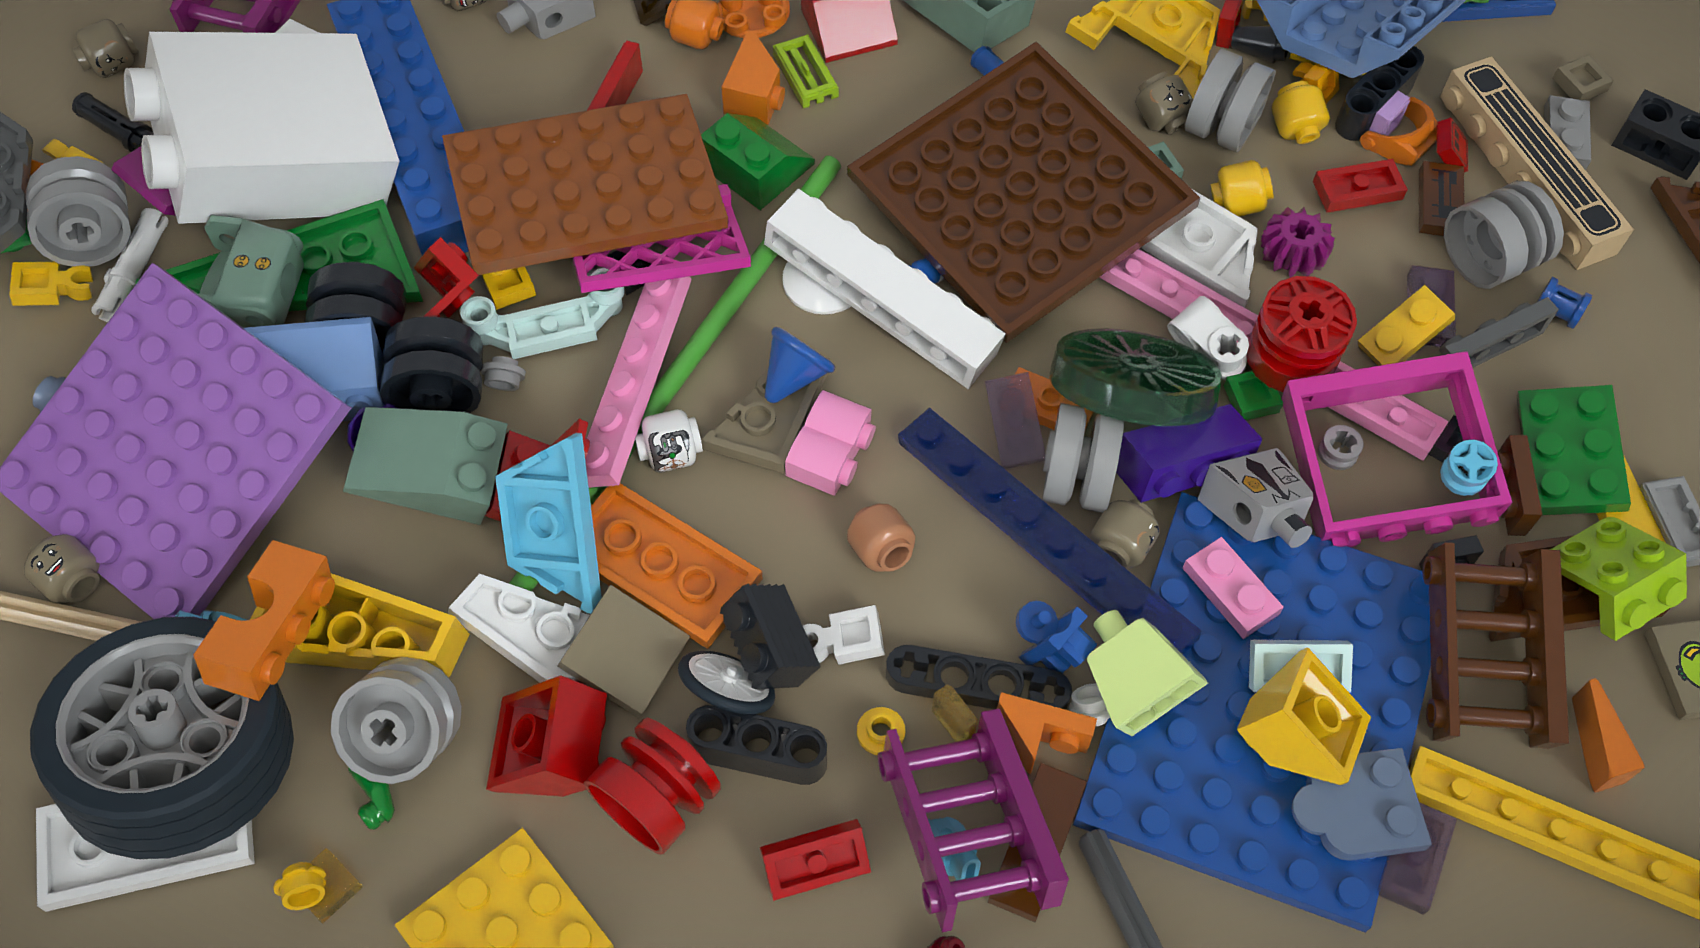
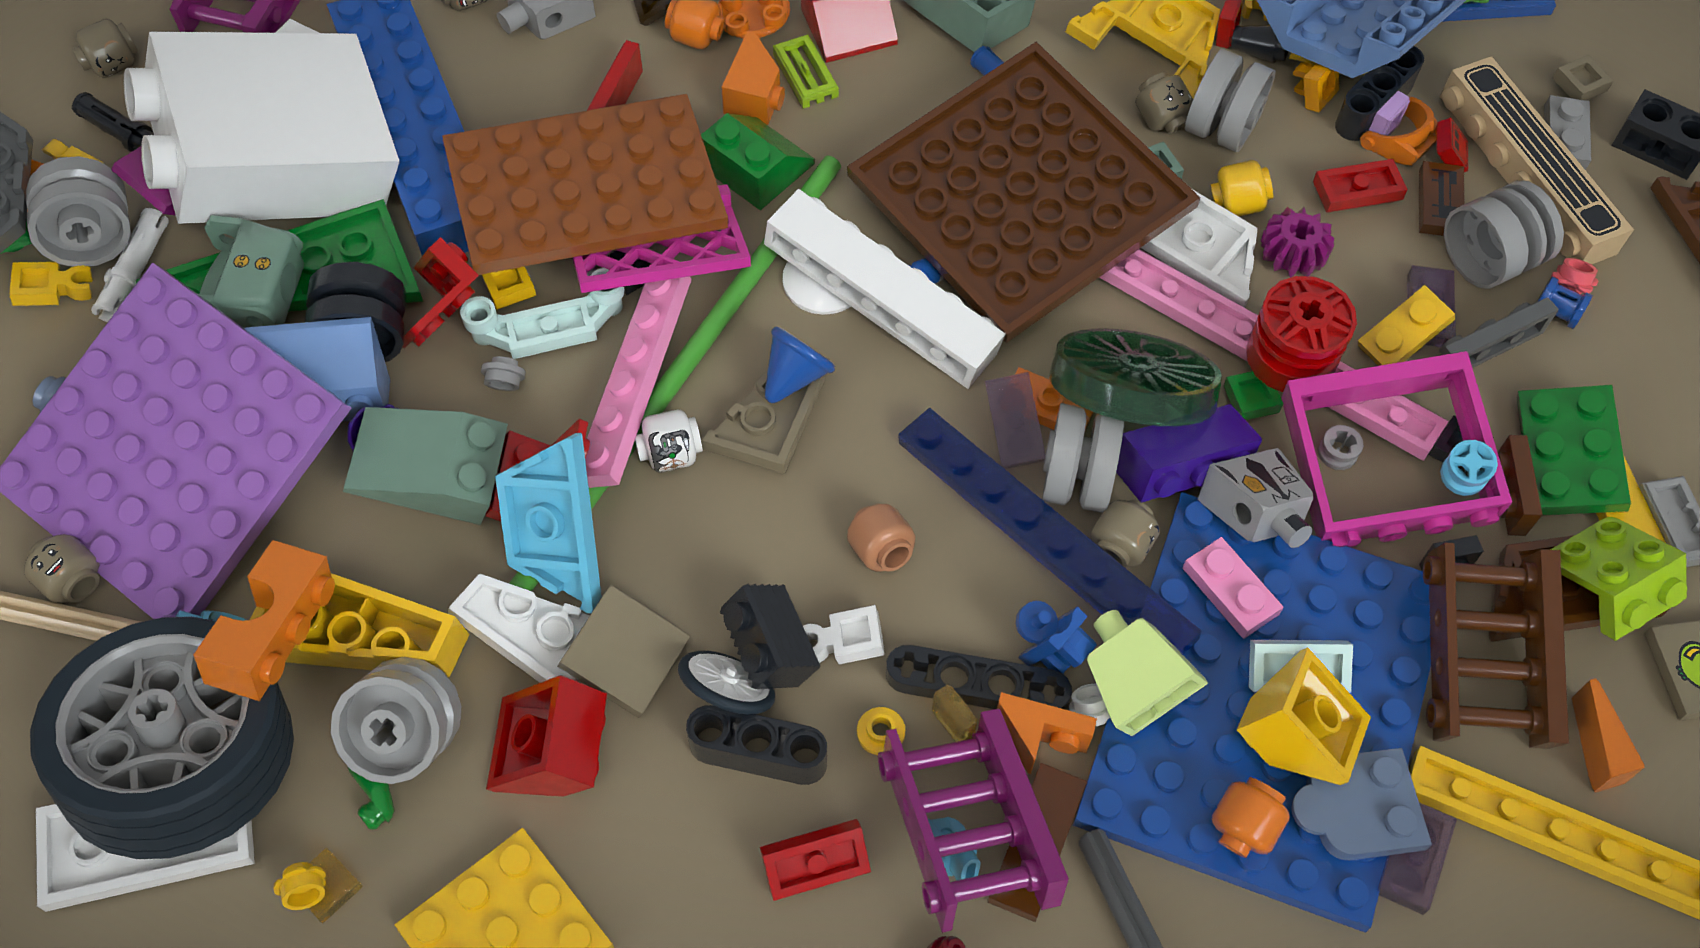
(432, 365): black wheel -> none
(661, 775): red wheel -> none
(666, 563): orange plate -> none
(829, 442): bright pink brick -> none
(1210, 332): white piece -> none
(1250, 817): none -> orange head
(1300, 112): yellow head -> none
(1576, 275): none -> coral plate

